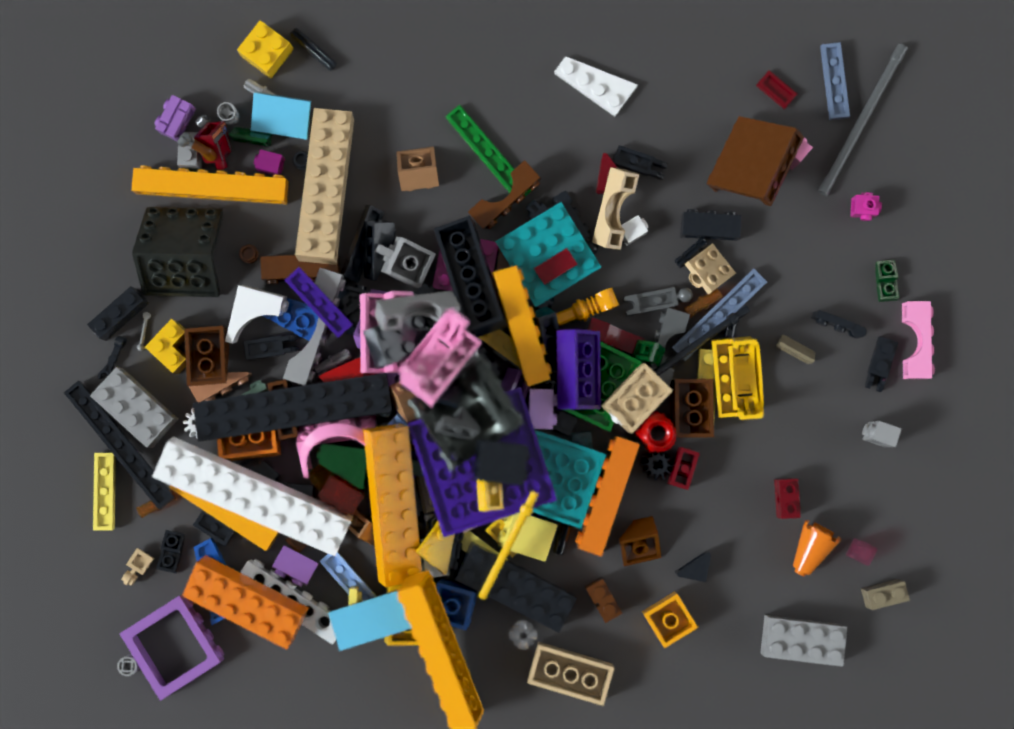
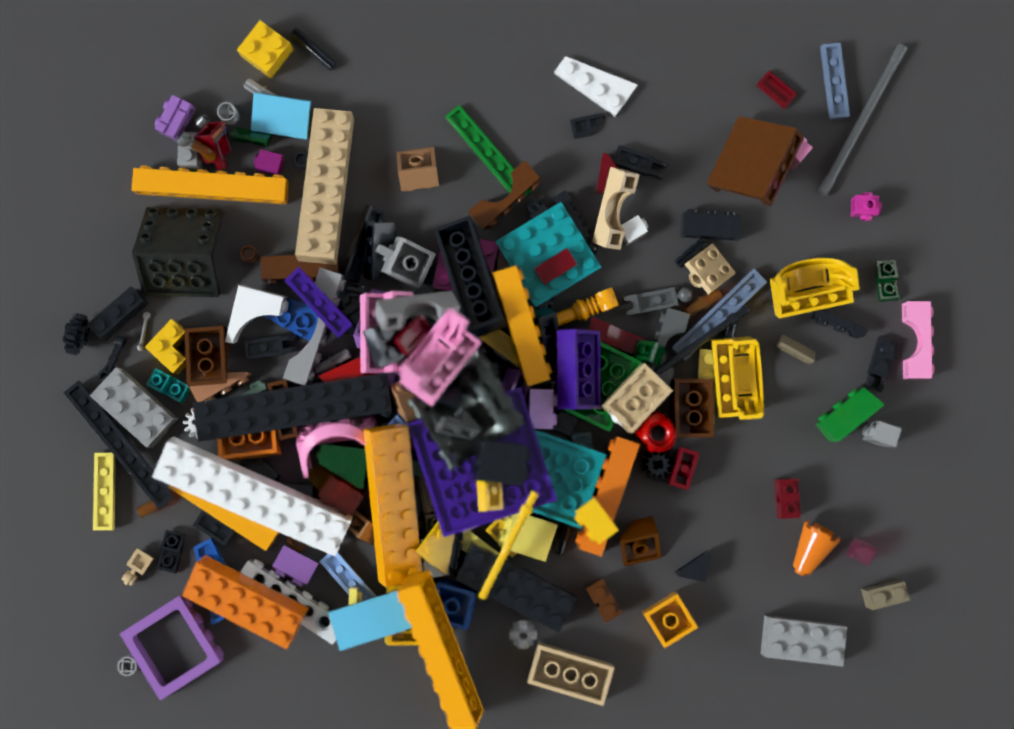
(76, 334): none -> black gear
(168, 385): none -> teal slope
(412, 334): none -> dark red tile
(585, 125): none -> black tile
(595, 520): none -> yellow brick
(812, 273): none -> yellow piece
(848, 414): none -> green slope

